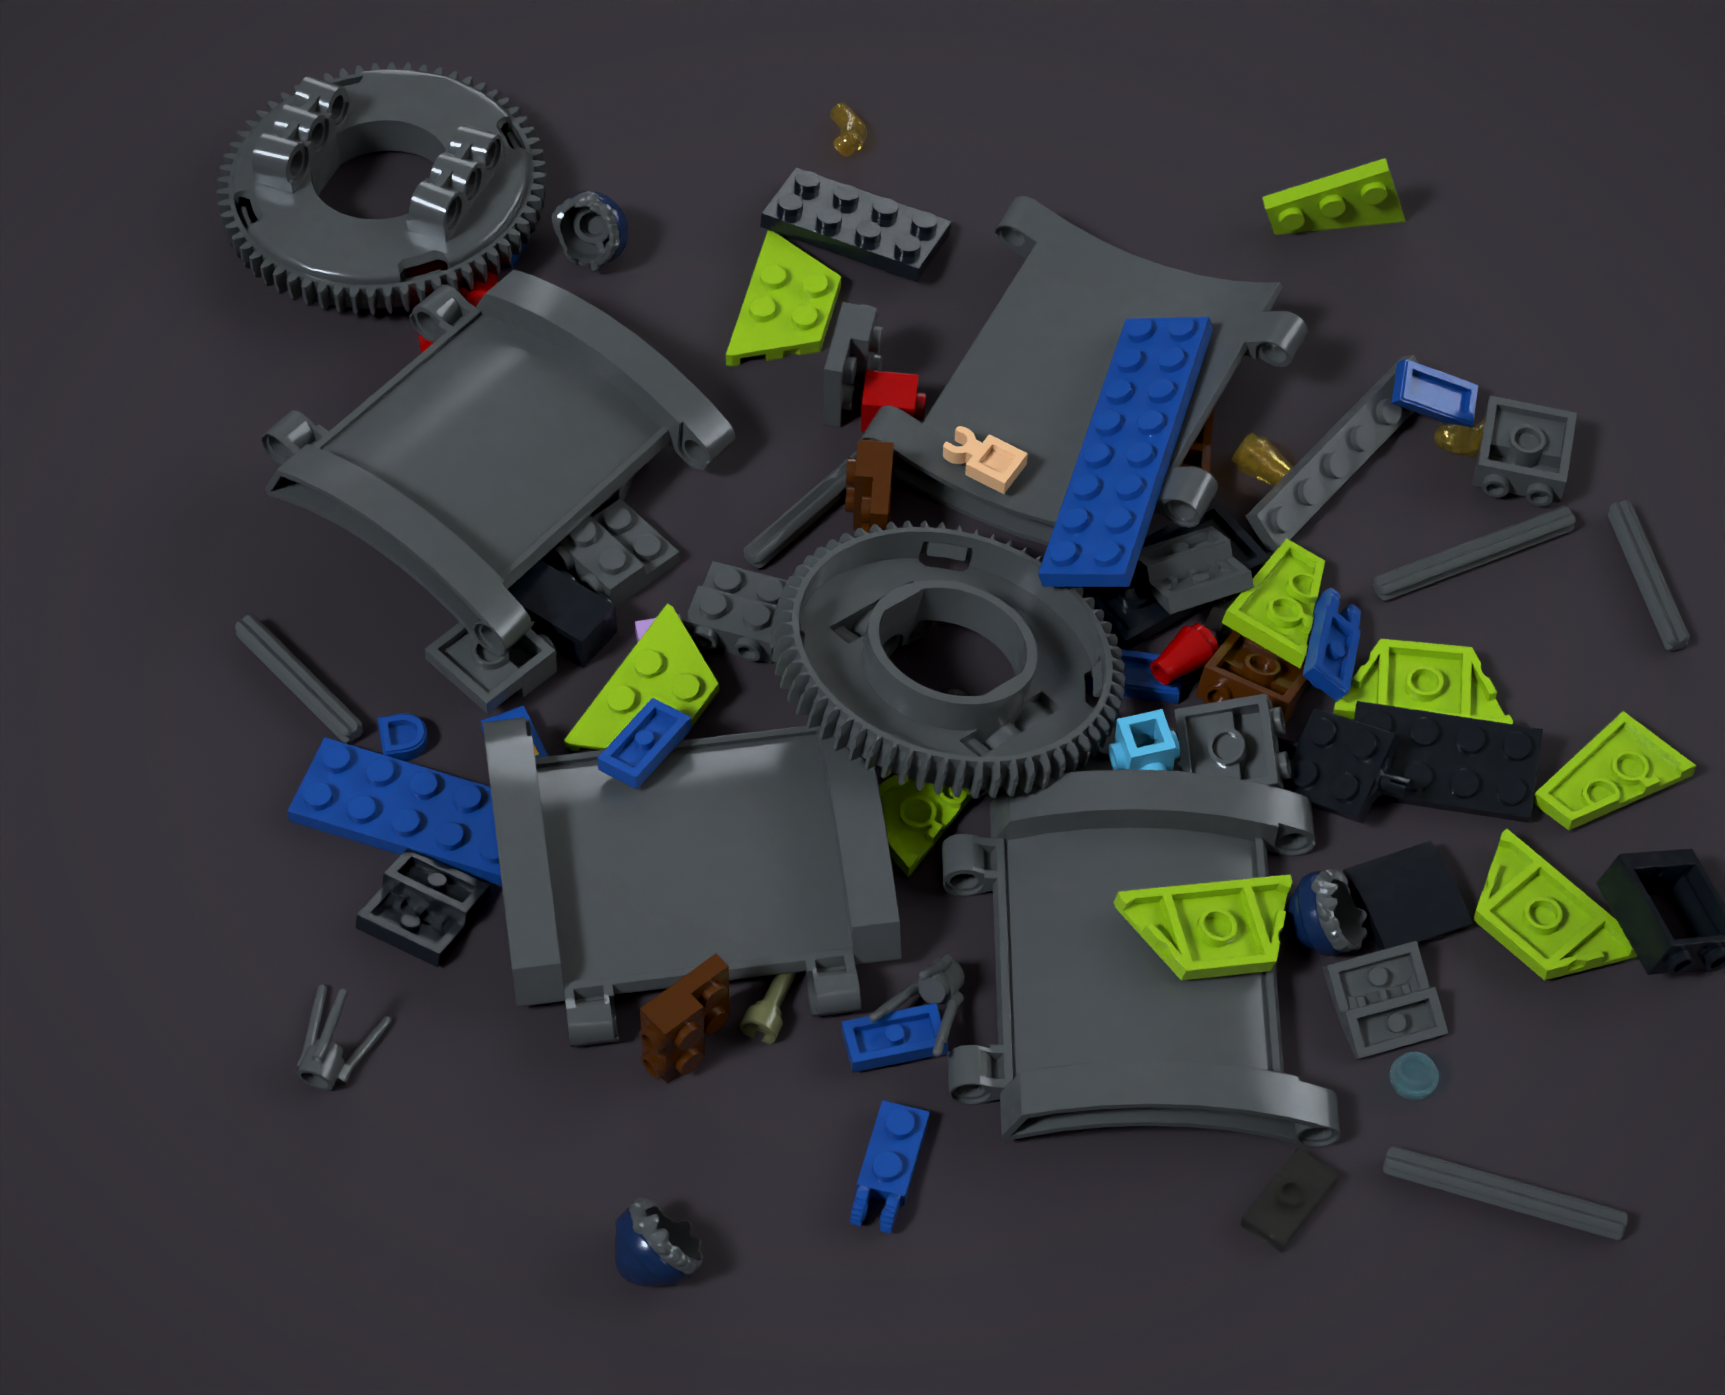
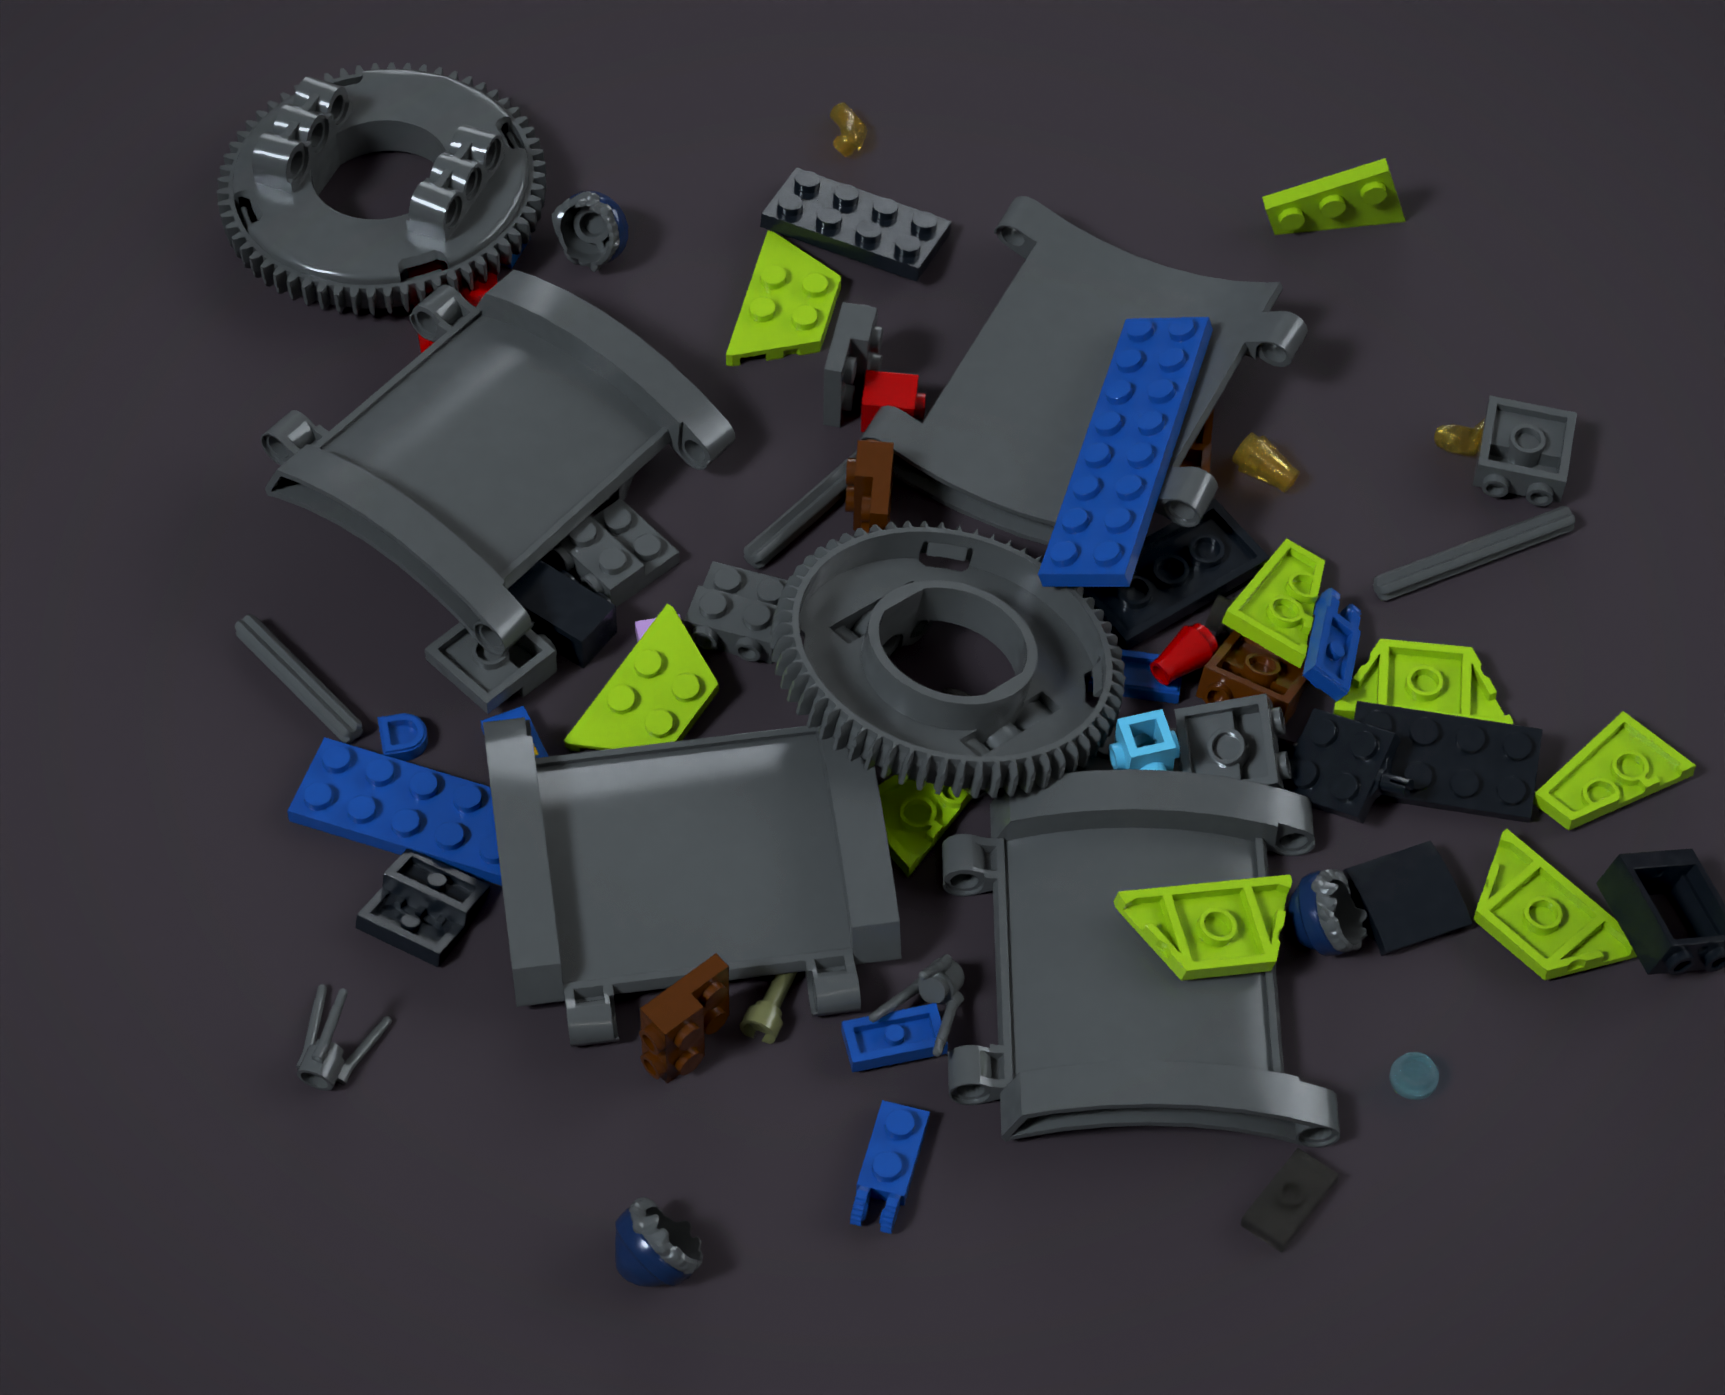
(644, 743): blue plate -> none
(988, 462): light nougat plate -> none
(1192, 570): dark grey slope -> none
(1329, 463): dark grey plate -> none
(1385, 1000): dark grey slope -> none
(1434, 393): blue tile -> none
(1505, 1193): dark grey axle -> none
(1648, 576): dark grey axle -> none

